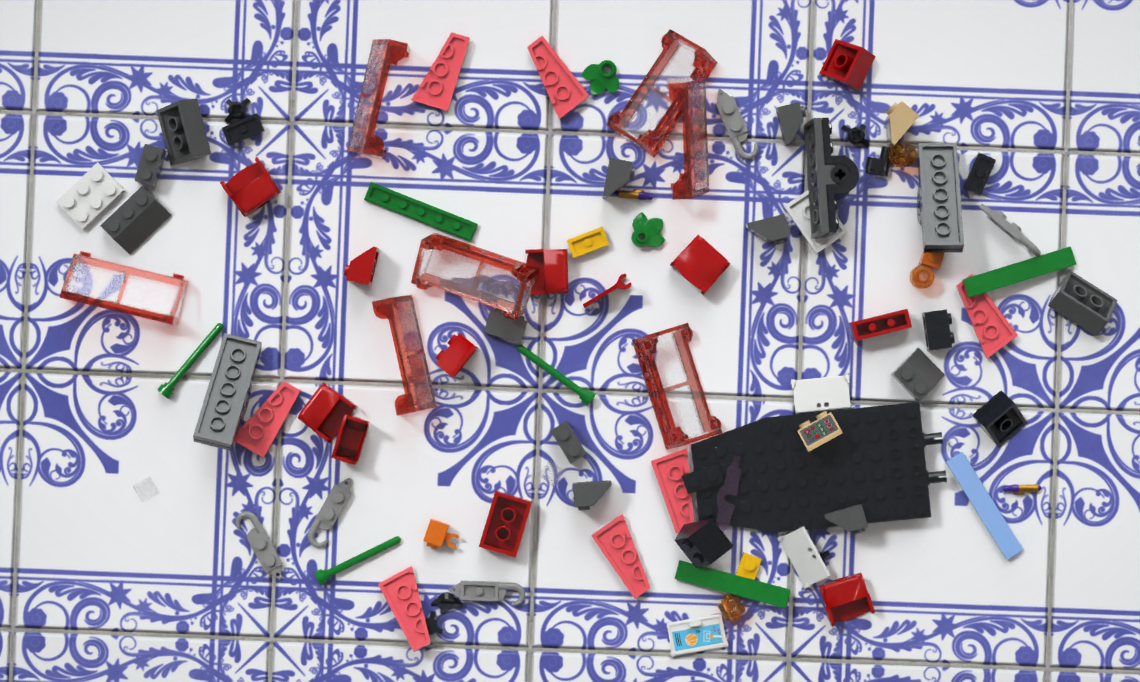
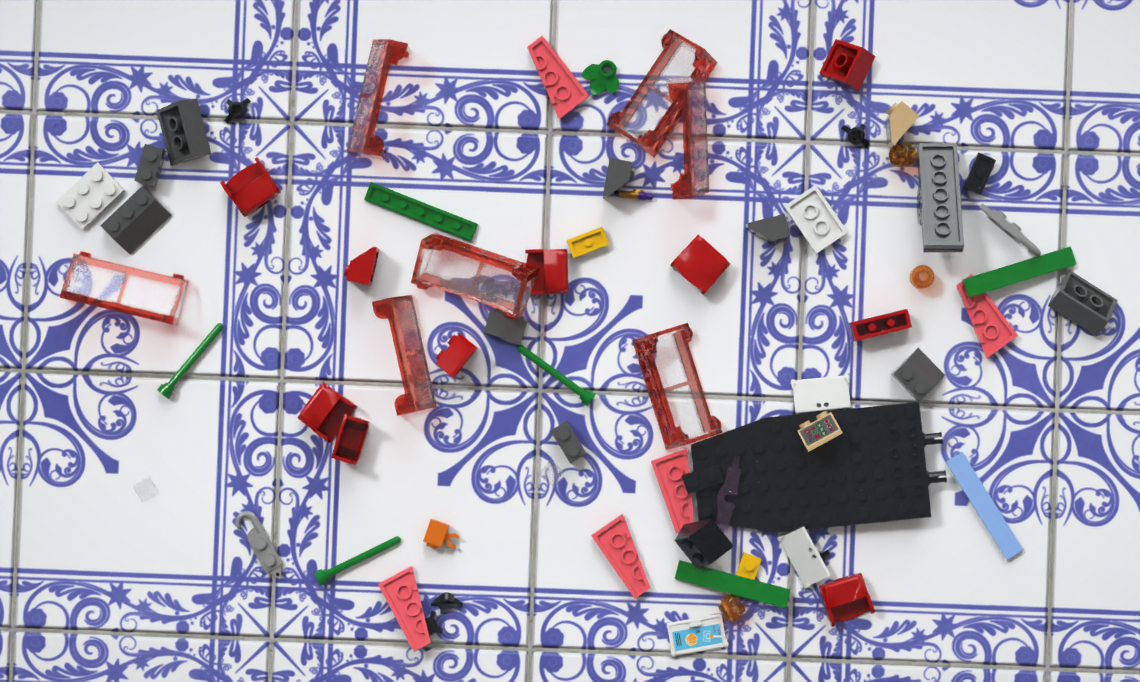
(228, 392): piece -> none
(243, 129): black plate -> none
(266, 422): coral wing -> none
(330, 511): light grey plate -> none
(443, 75): coral wing -> none
(486, 590): light grey plate -> none
(505, 523): red brick -> none
(588, 493): dark grey slope -> none
(619, 285): red flag -> none
(649, 229): green plate -> none
(734, 124): light grey plate -> none
(790, 120): dark grey slope -> none
(827, 177): piece -> none
(849, 518): dark grey slope -> none
(879, 165): black piece -> none
(932, 259): orange brick -> none
(937, 330): black brick -> none
(1000, 418): black slope -> none
(1021, 489): piece -> none

